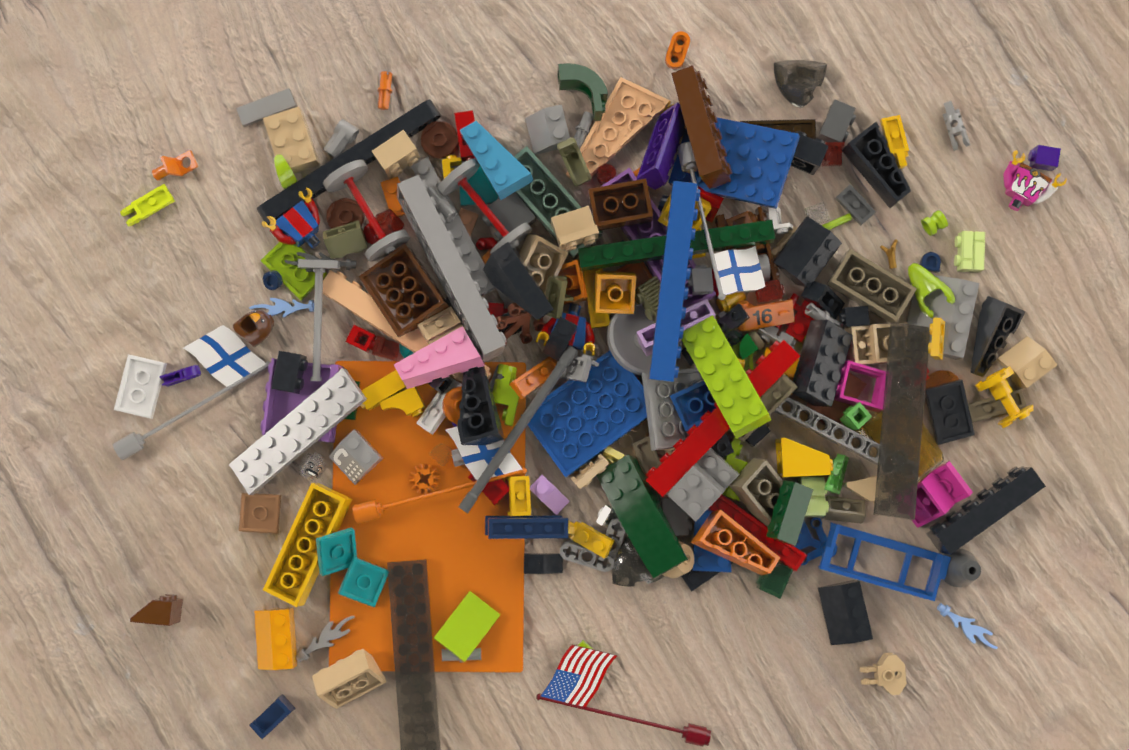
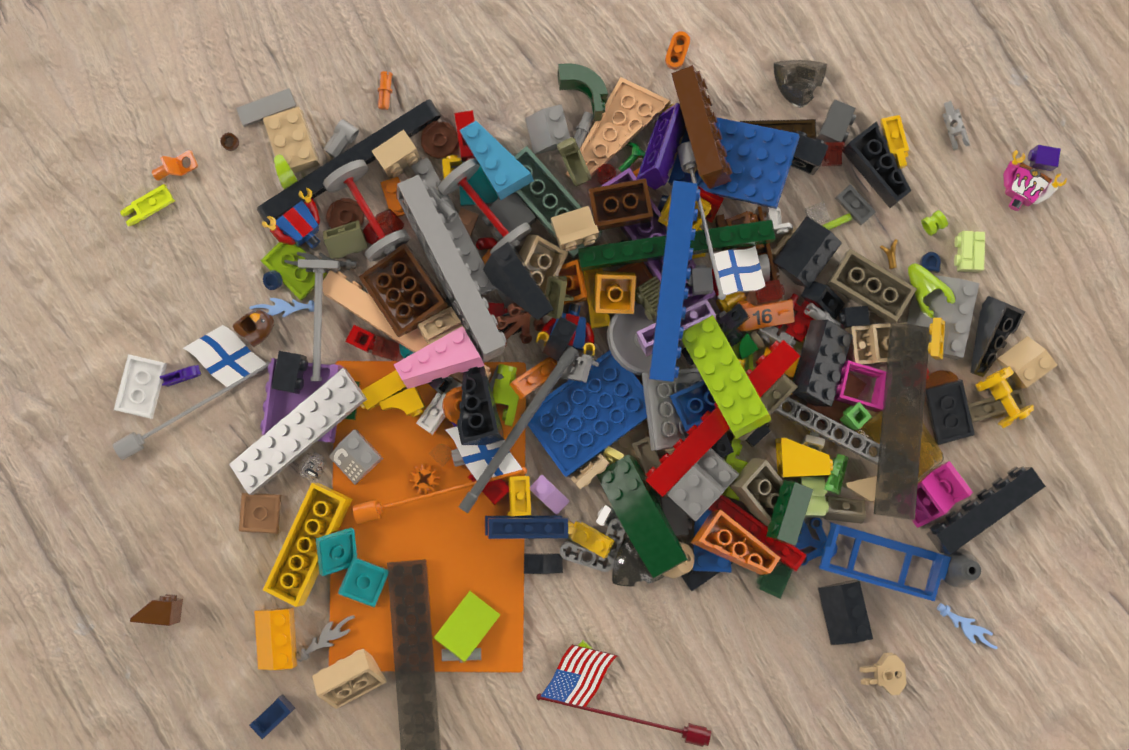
(224, 140): none -> reddish brown bush
(637, 153): none -> green plant
(814, 441): none -> white tile

